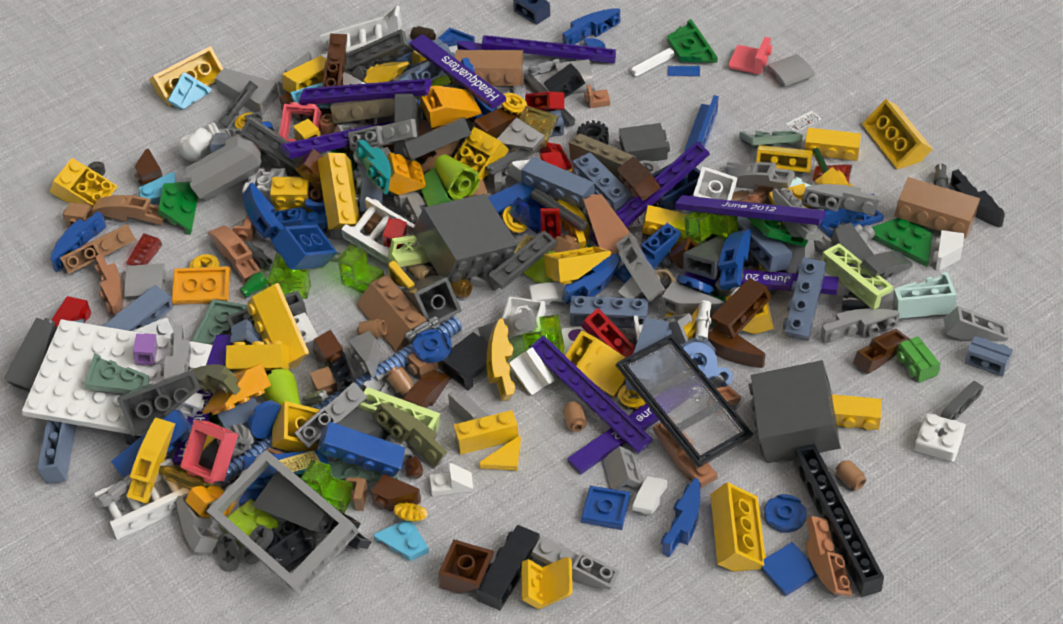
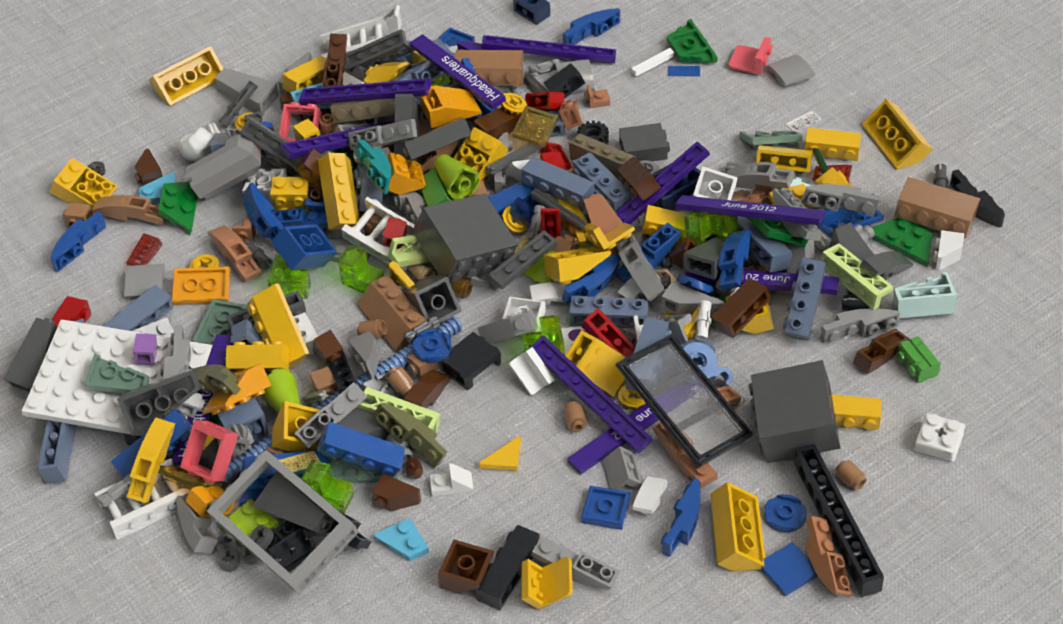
(103, 245): medium nougat slope -> none
(111, 285): nougat slope -> none
(187, 91): medium azure wing -> none
(254, 284): green cone -> none
(263, 419): blue tile -> none
(359, 492): medium nougat bracket -> none
(410, 511): yellow gear -> none
(417, 31): dark brown brick -> none
(465, 407): light grey panel -> none
(486, 432): yellow brick -> none
(498, 353): yellow slope -> none
(521, 135): light grey wing -> none
(536, 222): none -> light grey axle
(570, 114): none -> nougat bracket
(593, 42): blue tile -> none
(607, 241): none -> yellow bracket
(703, 123): blue fence -> none
(736, 349): reddish brown slope -> none
(962, 401): dark grey beam -> none
(966, 324): light grey slope -> none
(989, 355): sand blue brick -> none

